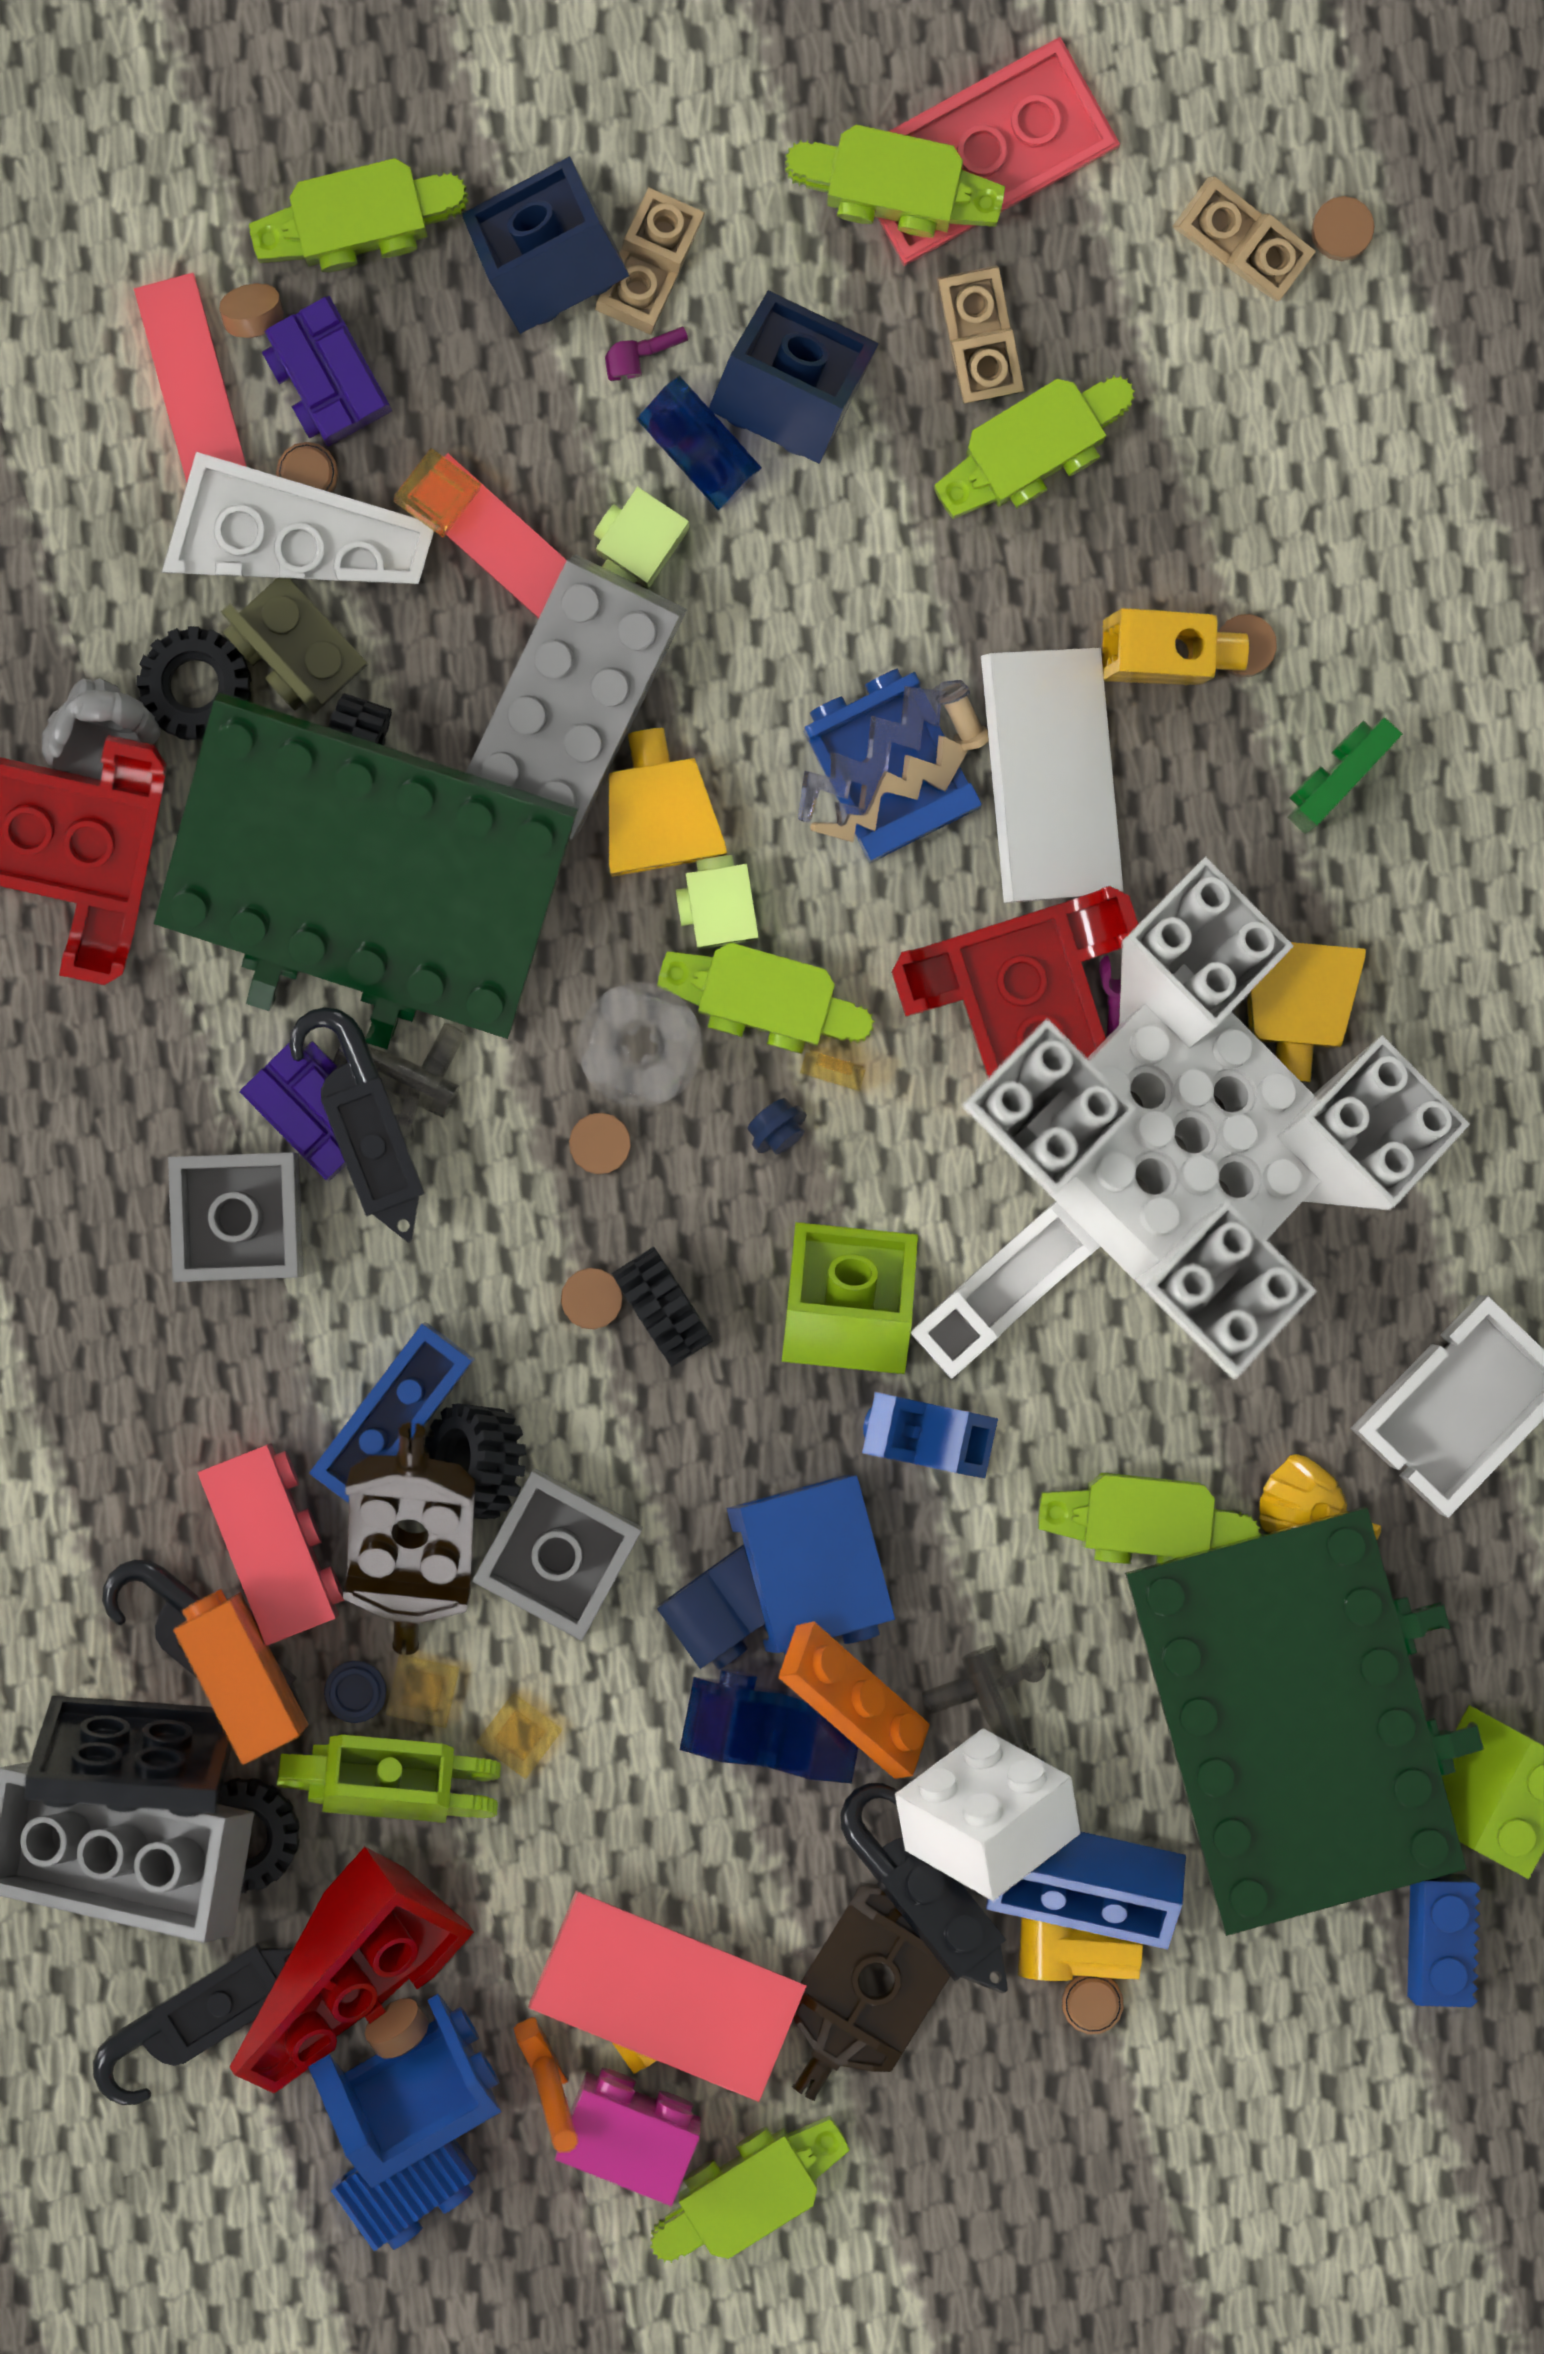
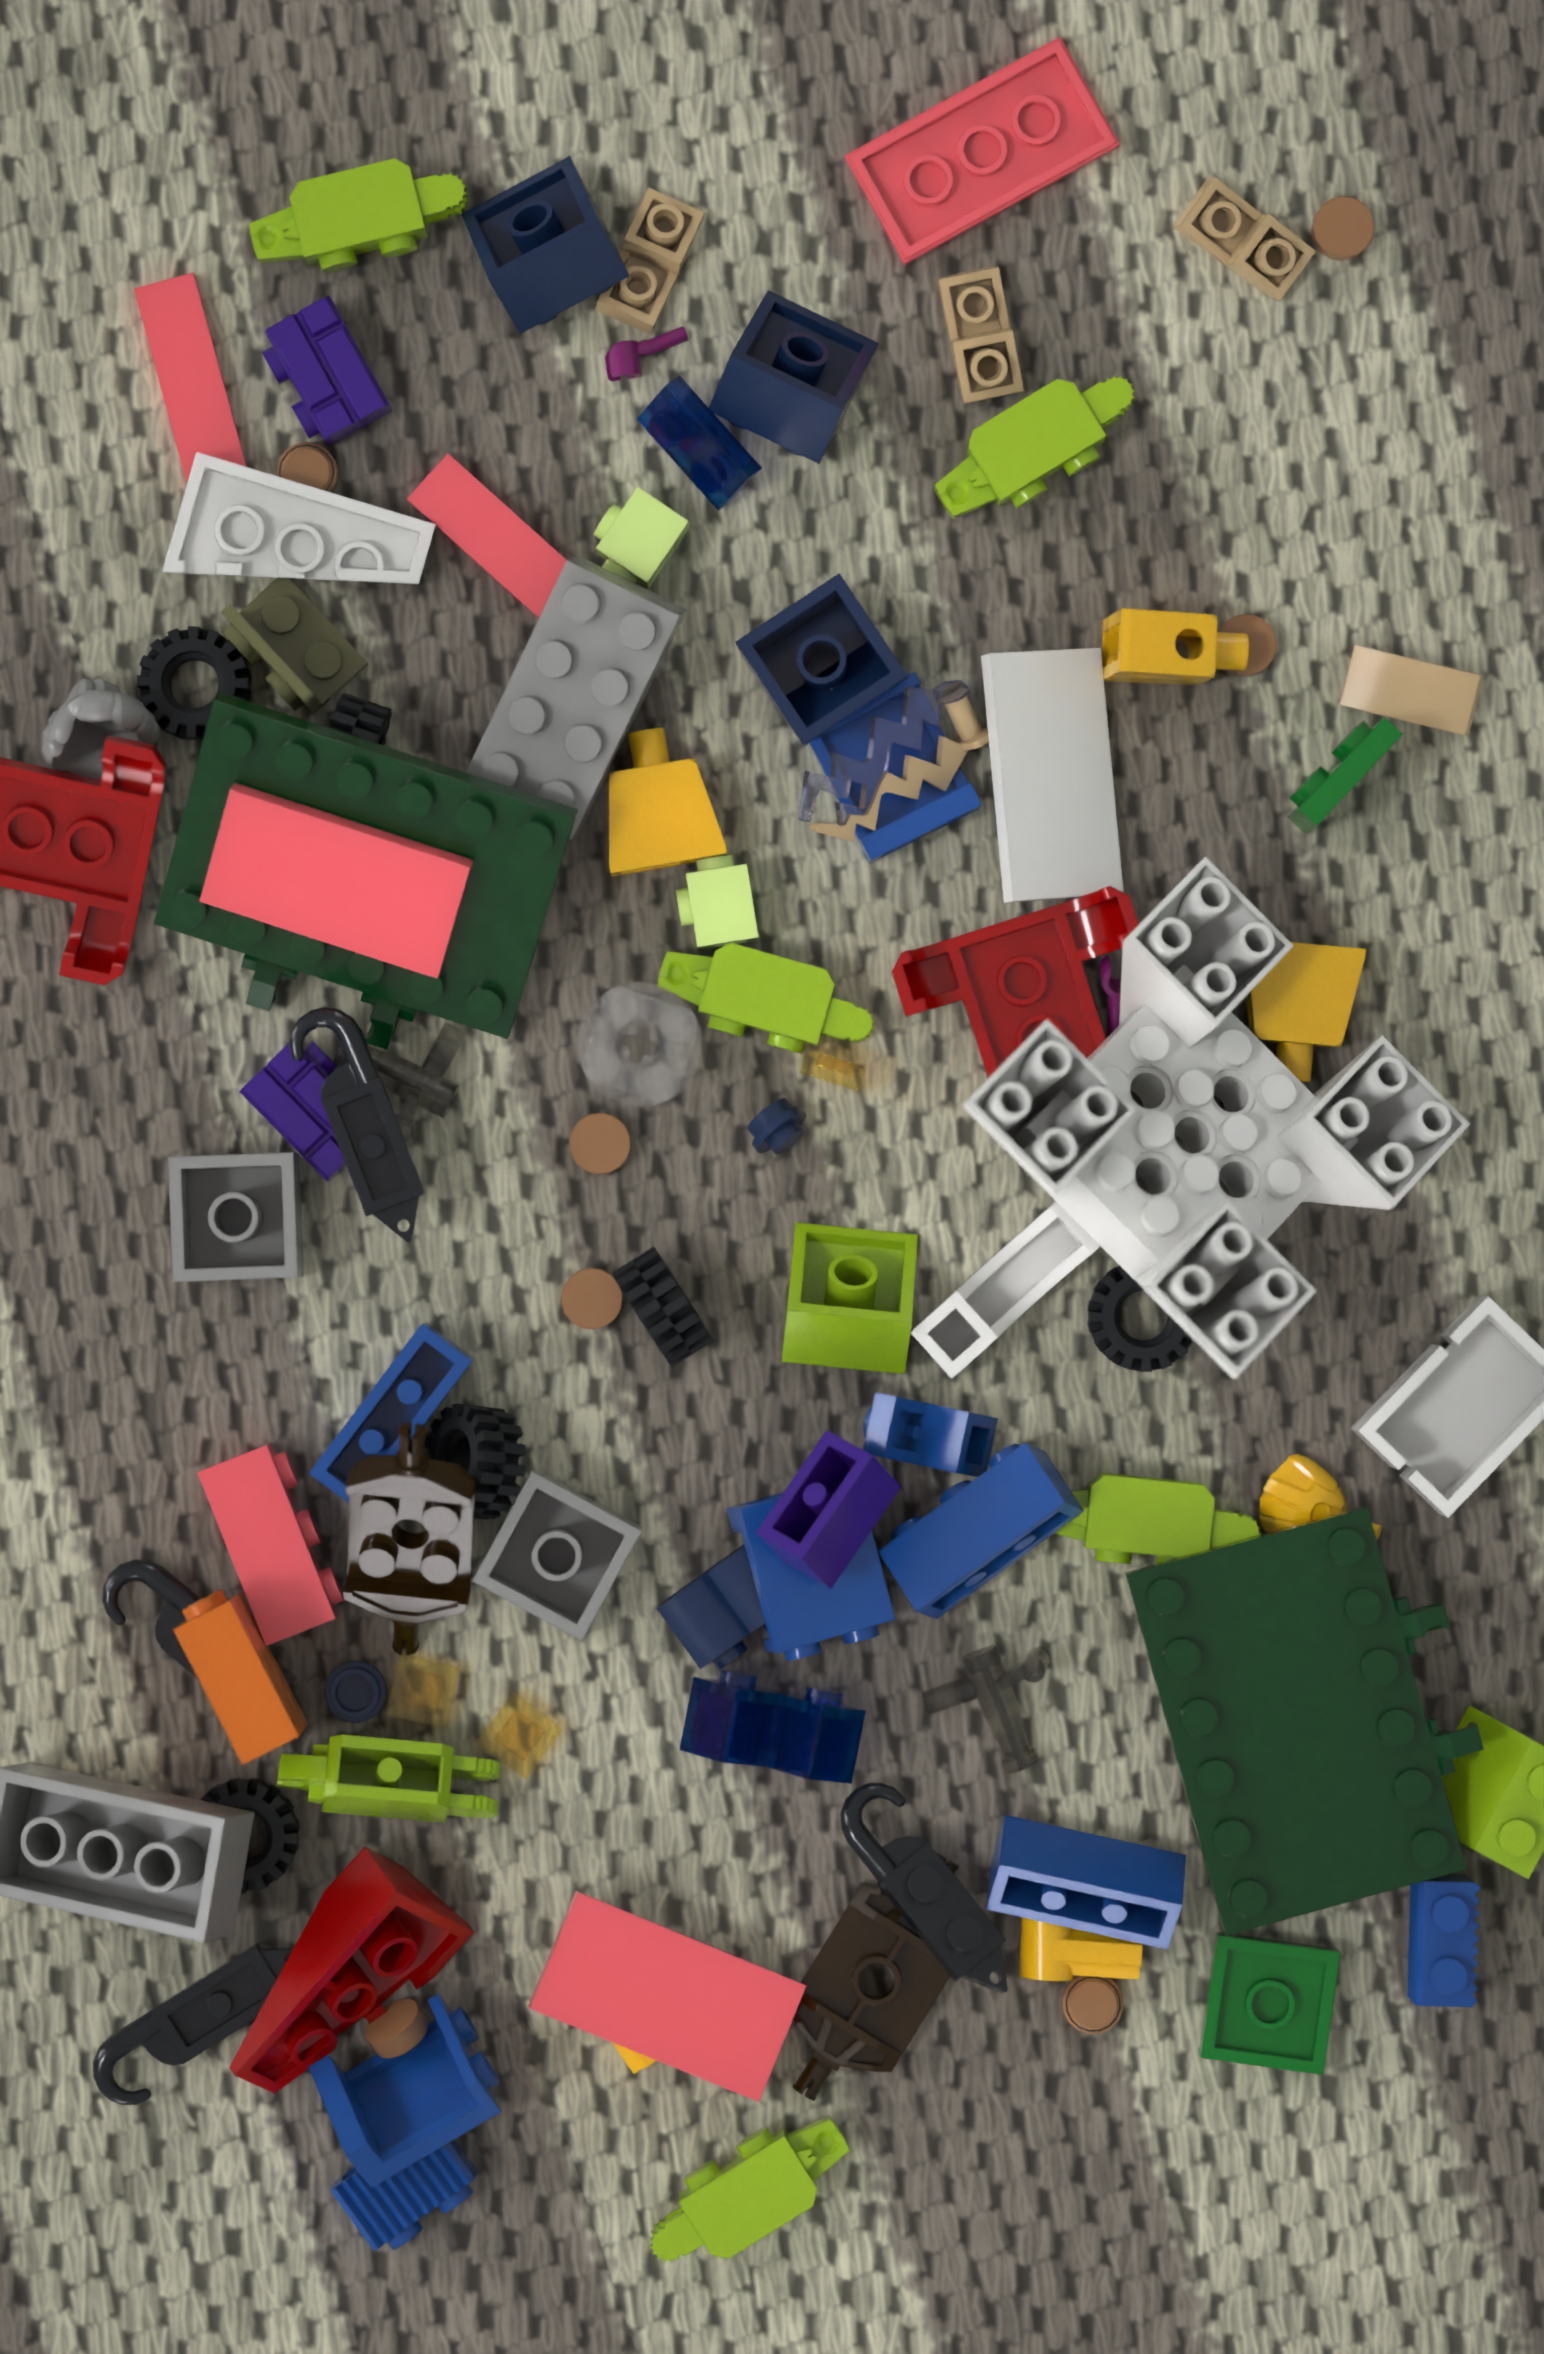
(129, 1756): black plate -> none
(251, 310): medium nougat piece -> none
(336, 880): none -> coral tile
(437, 492): tile -> none
(549, 2082): orange piece -> none
(632, 2136): dark pink brick -> none
(821, 660): none -> dark blue slope
(828, 1509): none -> dark purple brick
(854, 1700): orange plate -> none
(896, 180): lime hinge -> none
(979, 1529): none -> blue brick
(988, 1814): white brick -> none
(1116, 1343): none -> black tyre
(1269, 2003): none -> green plate
(1411, 690): none -> tan slope

